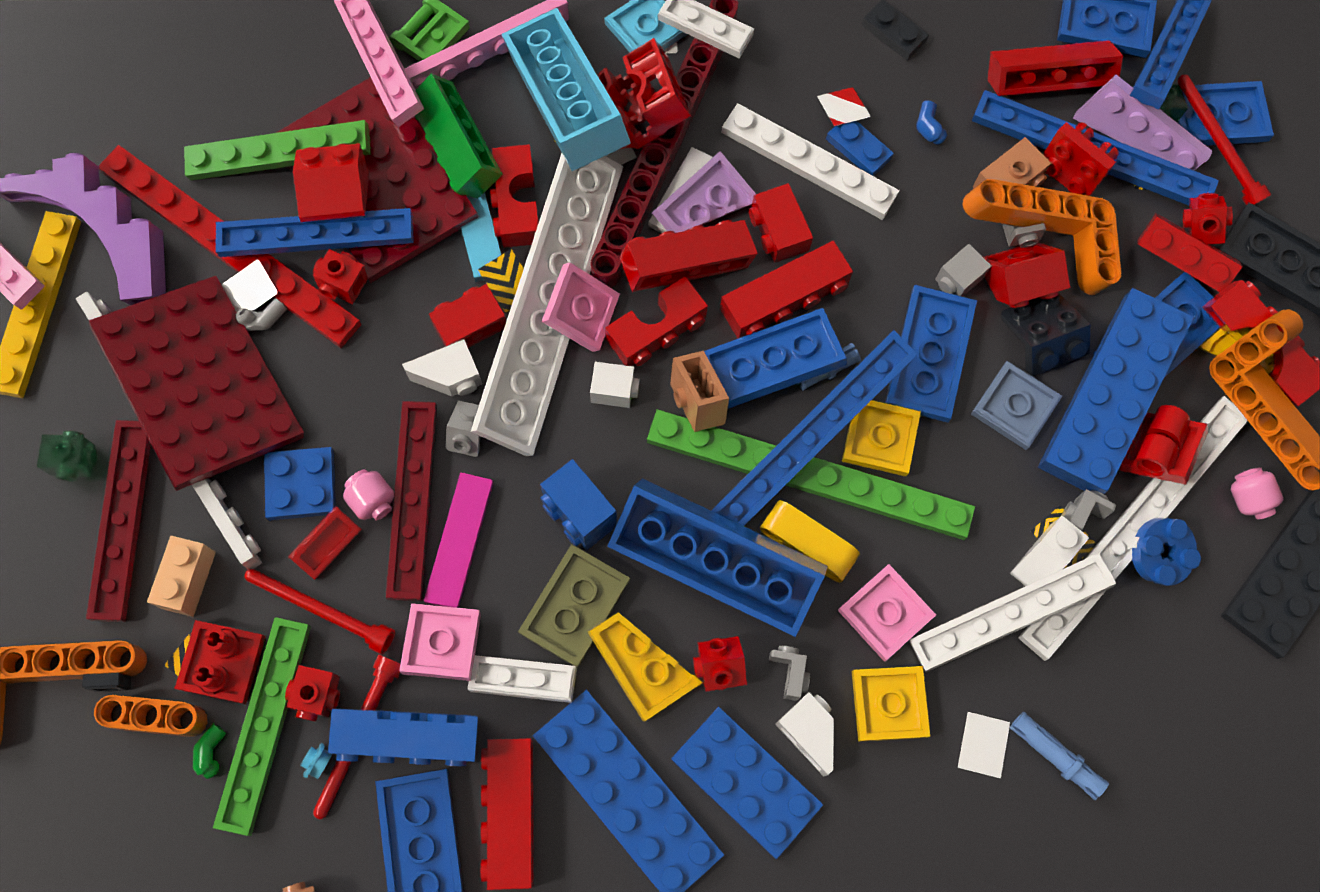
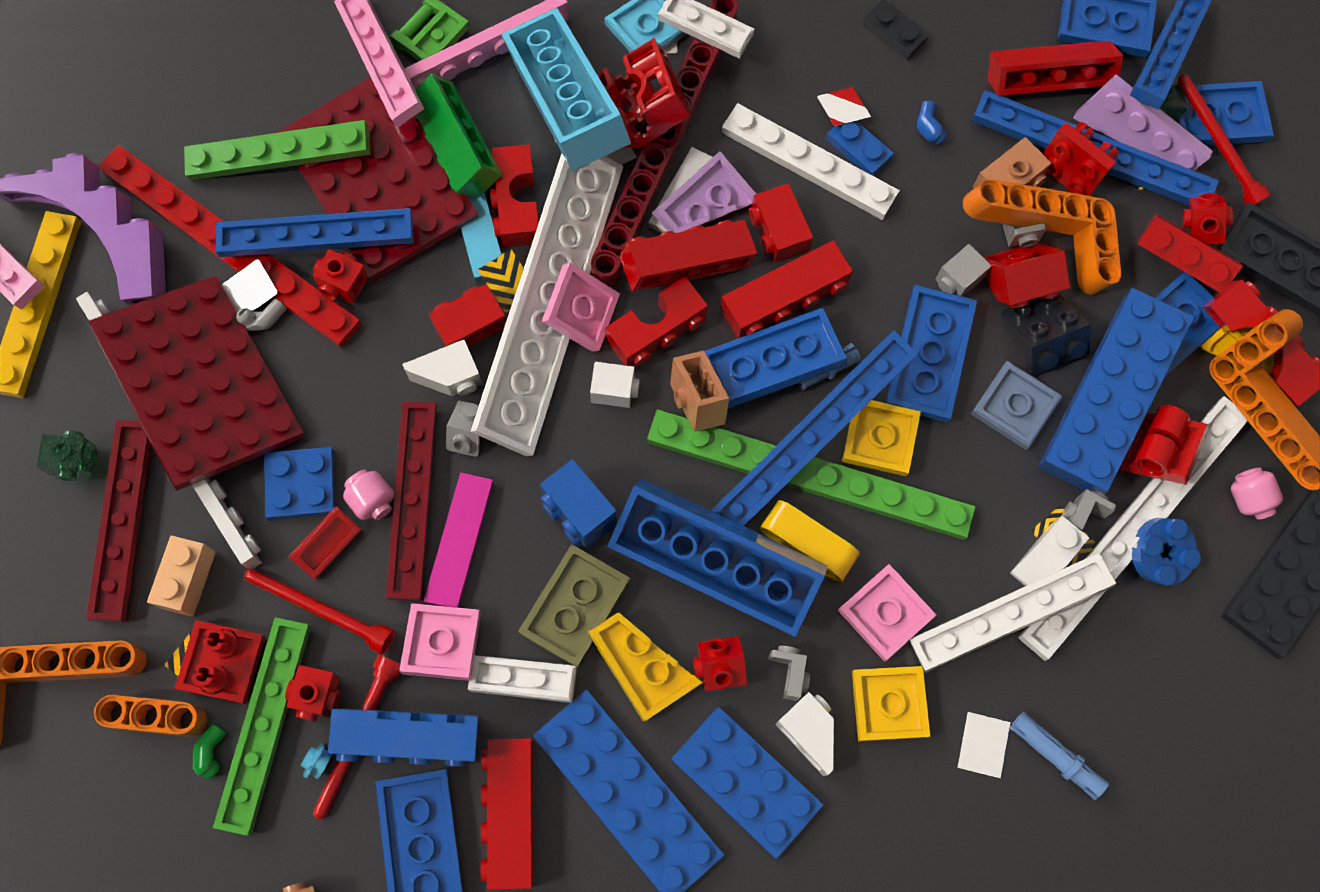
(106, 682): black tile -> none
(330, 182): red slope -> none

